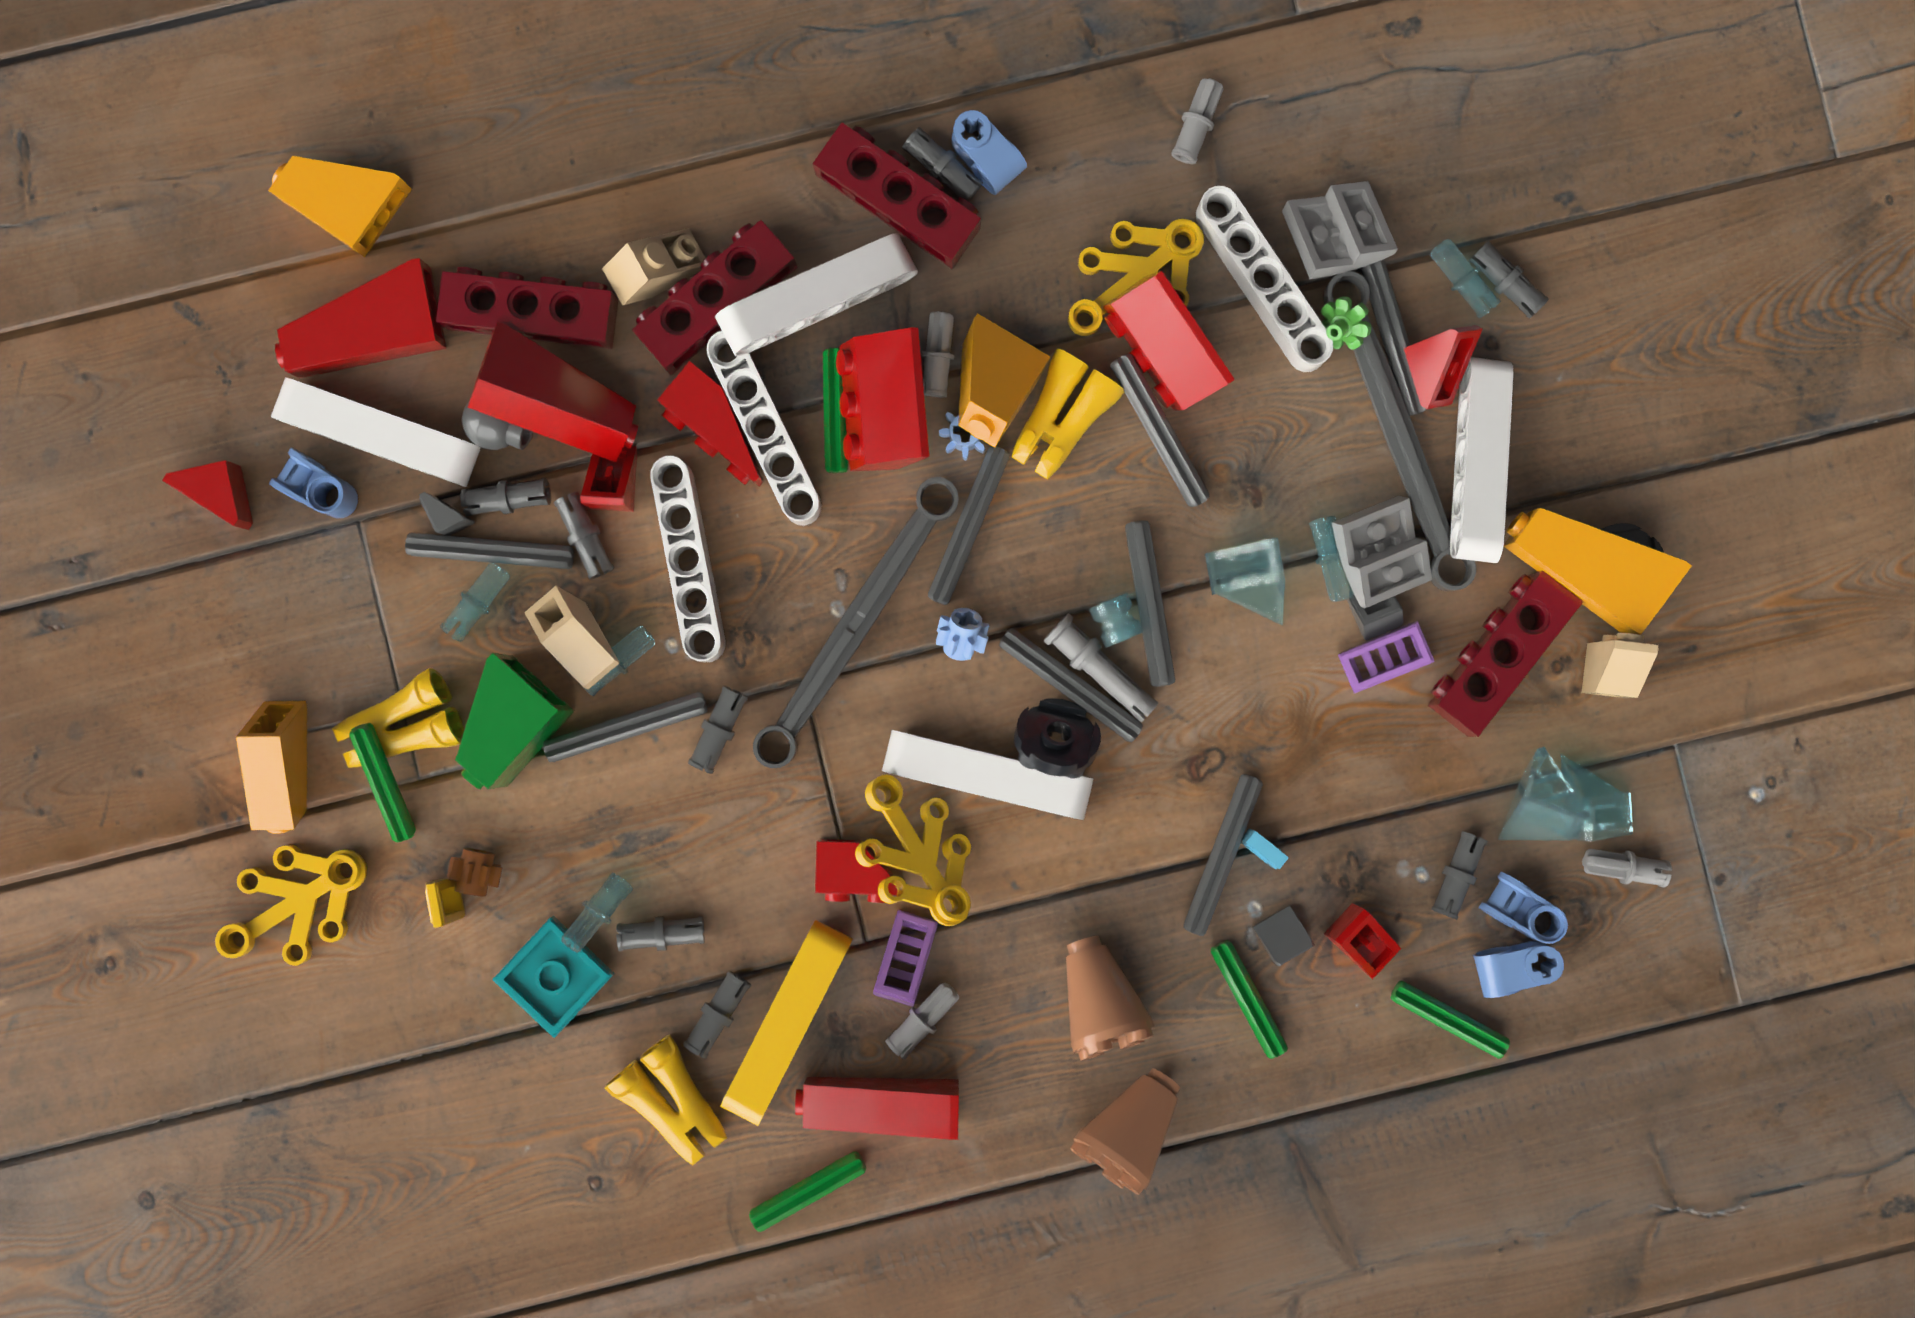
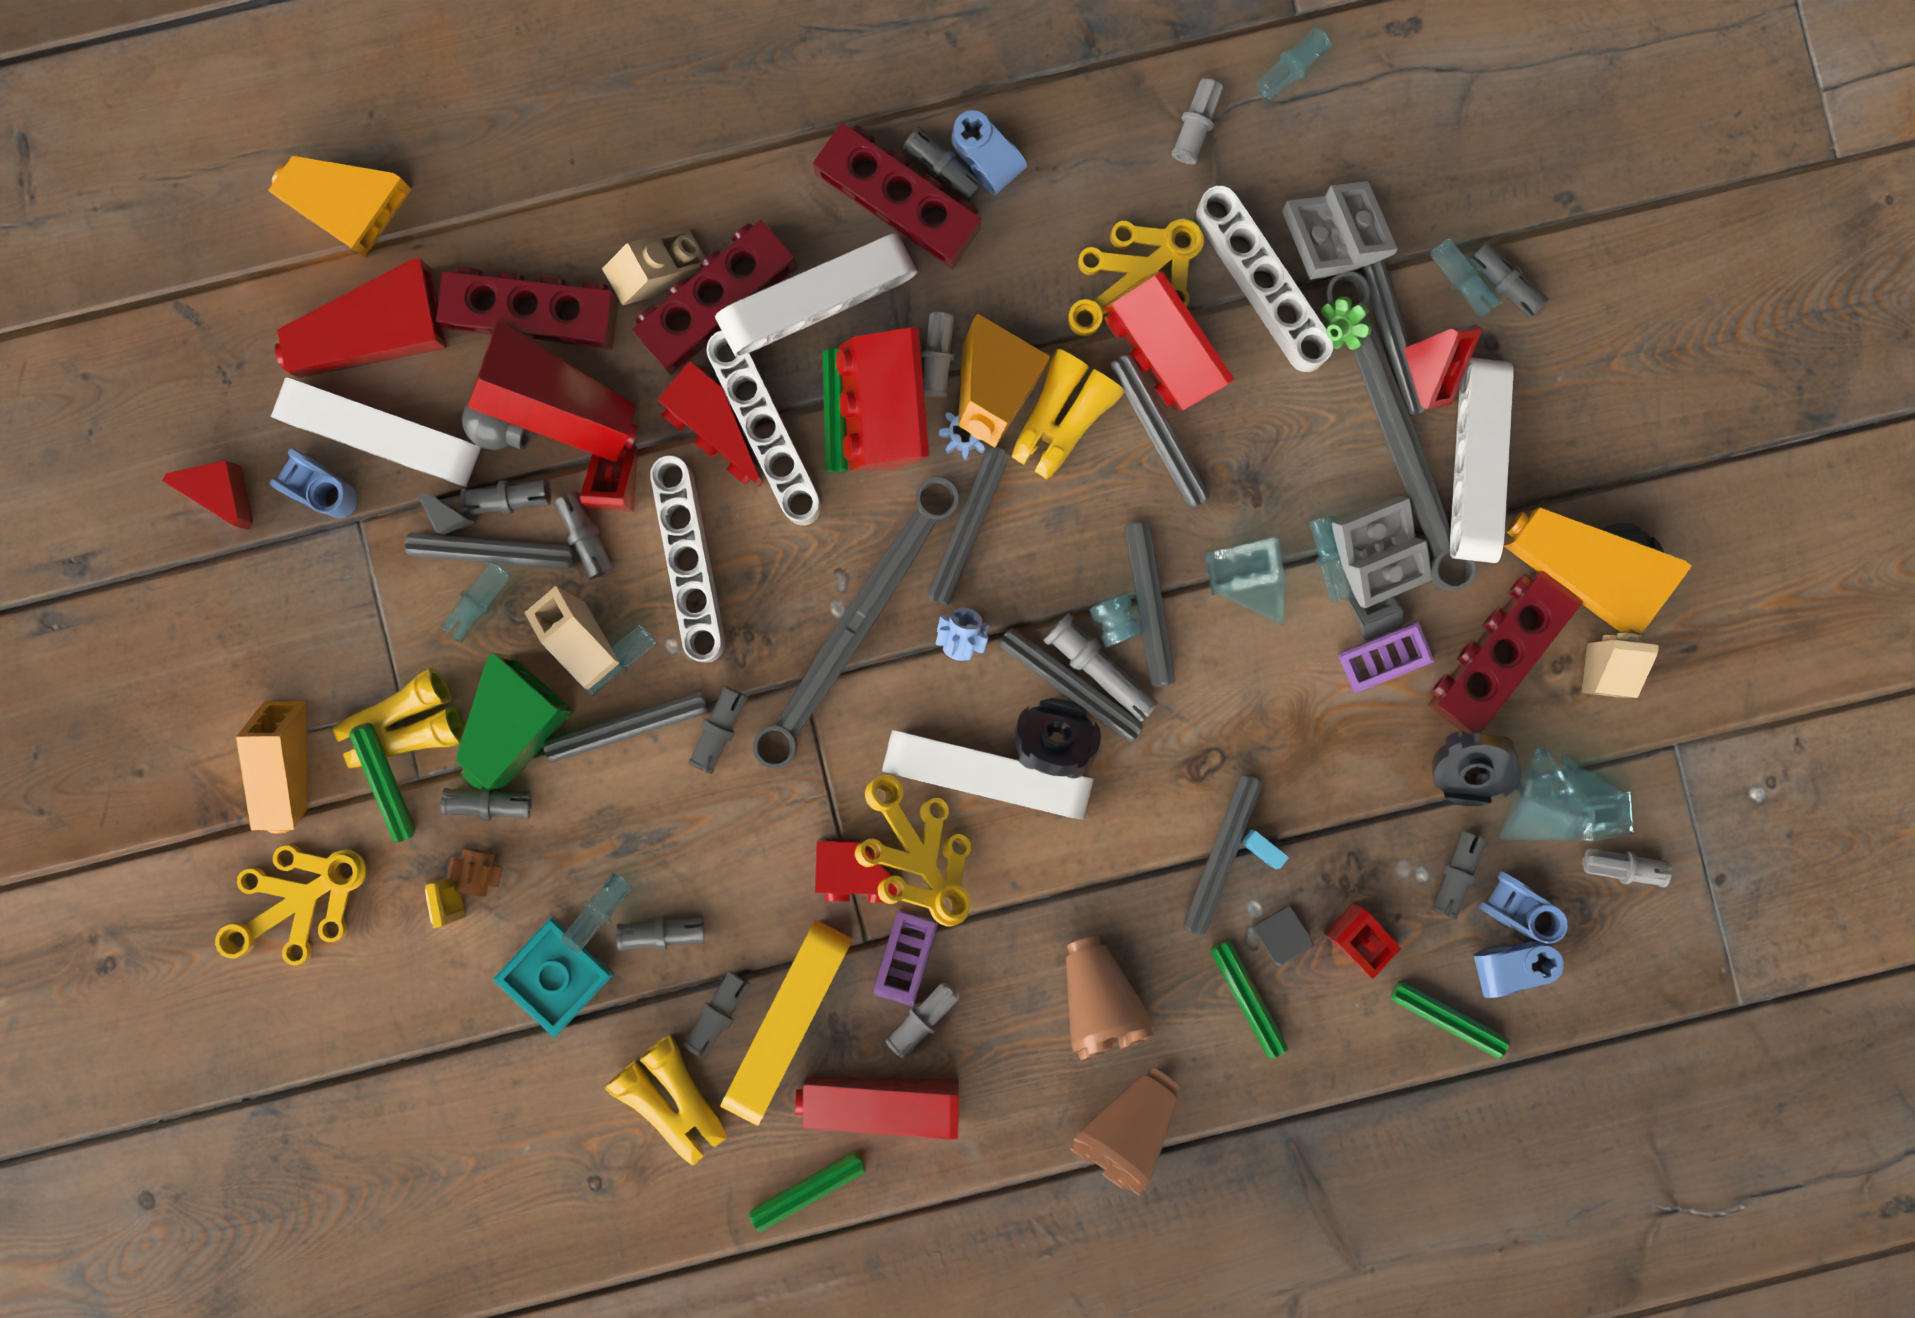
(486, 803): none -> dark grey pin
(1294, 64): none -> clear light blue axle
(1465, 751): none -> black plate

